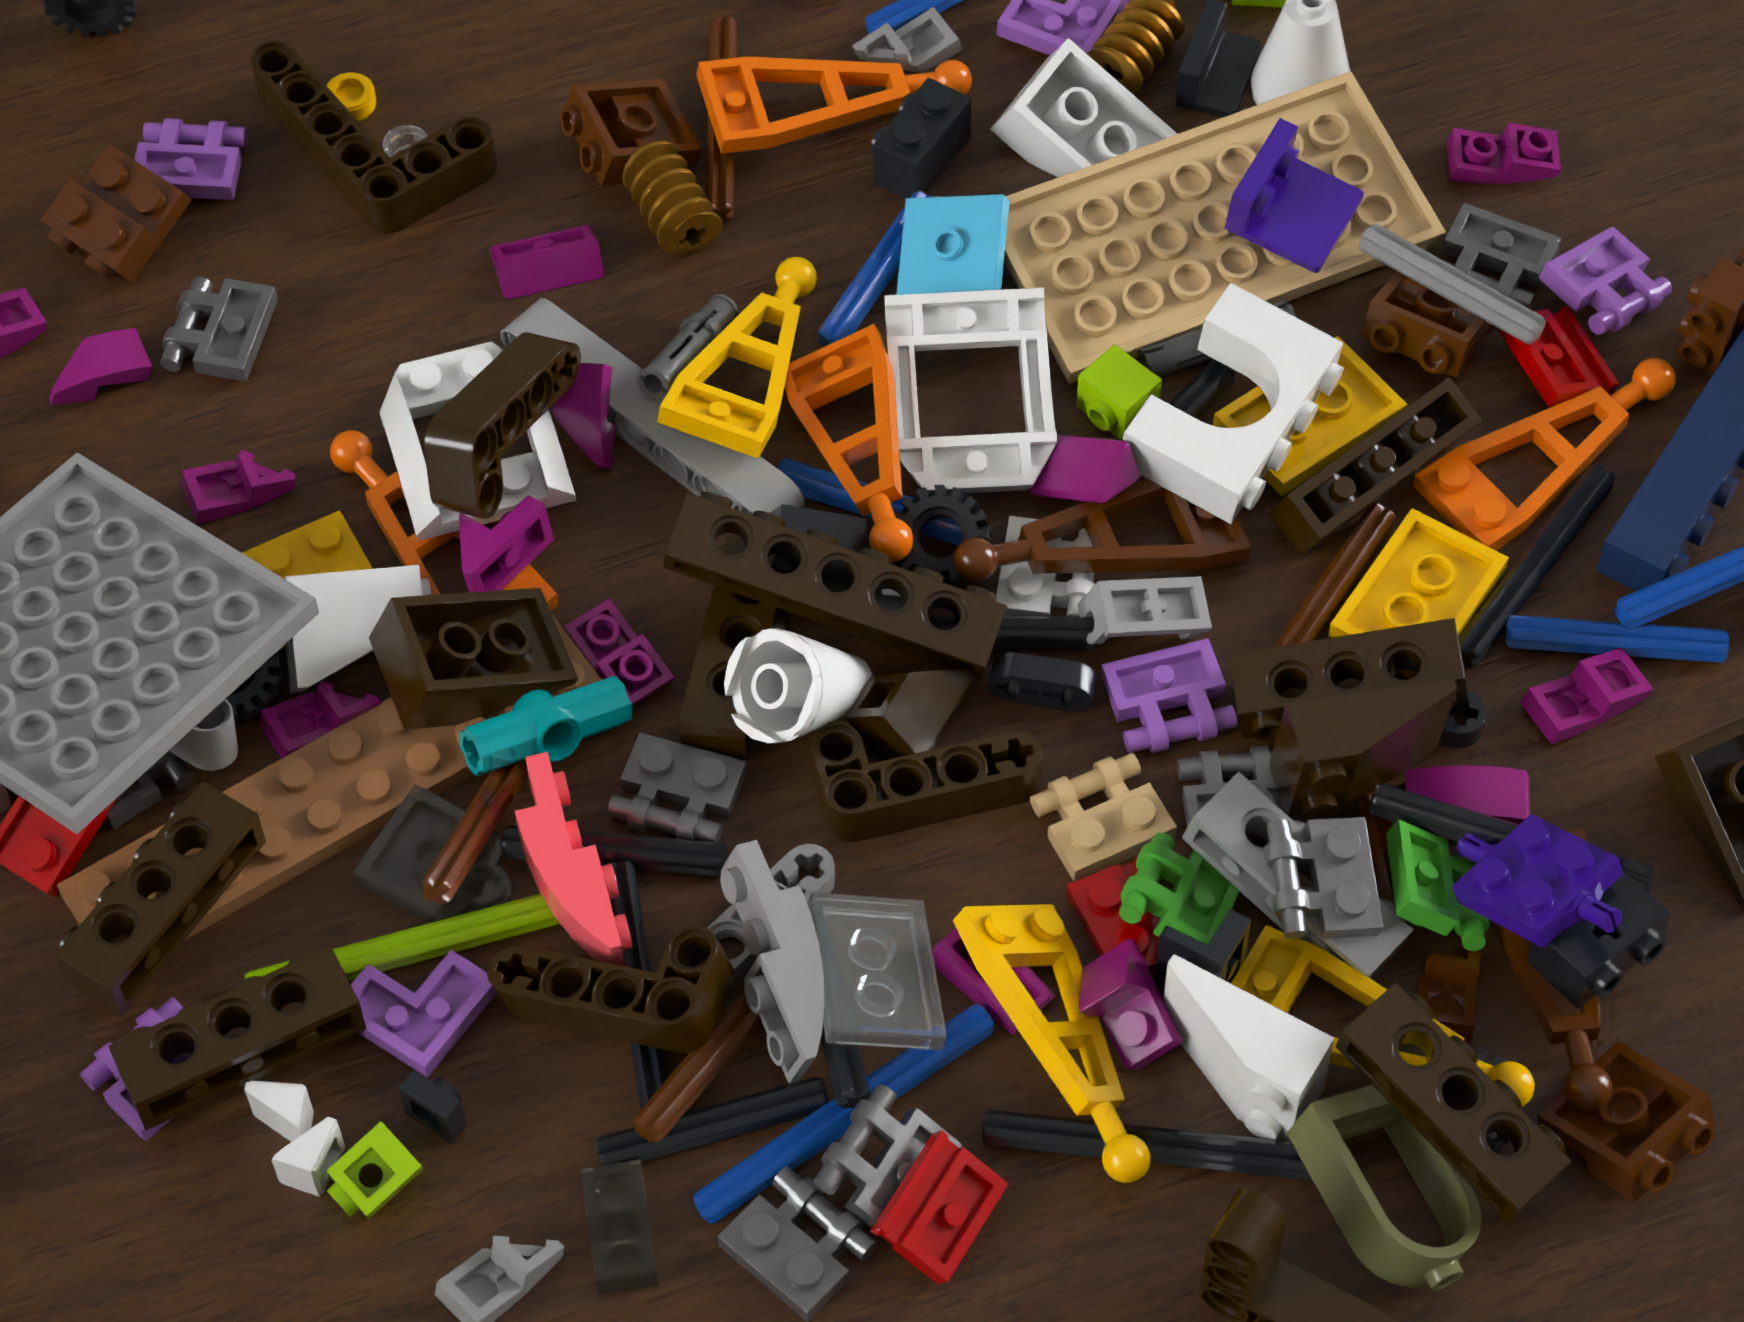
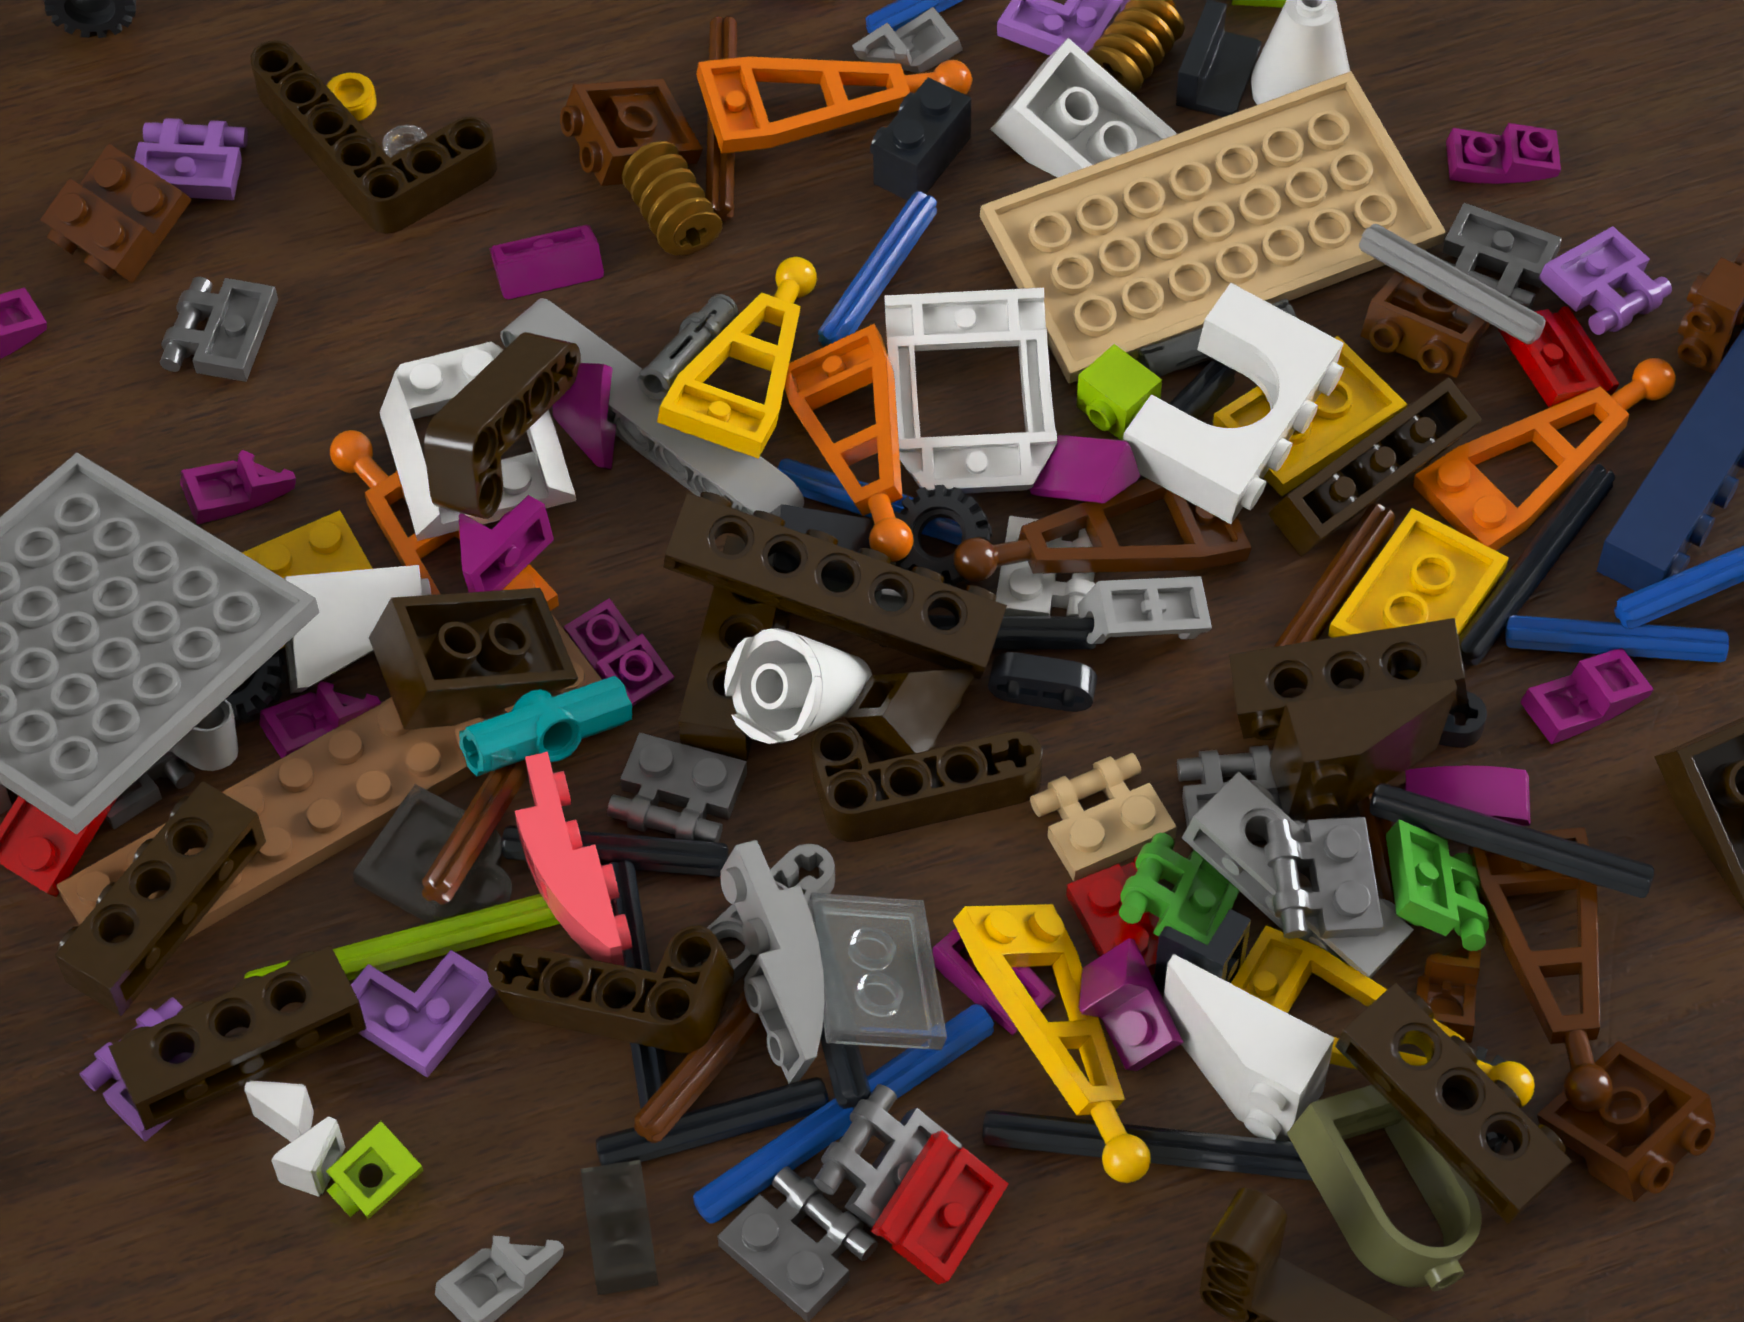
(101, 361): magenta slope -> none
(433, 1105): black plate -> none
(953, 244): medium azure plate -> none
(1165, 681): medium lavender plate -> none
(1290, 203): dark purple bracket -> none
(1538, 881): dark purple plate -> none
(1593, 962): black brick -> none

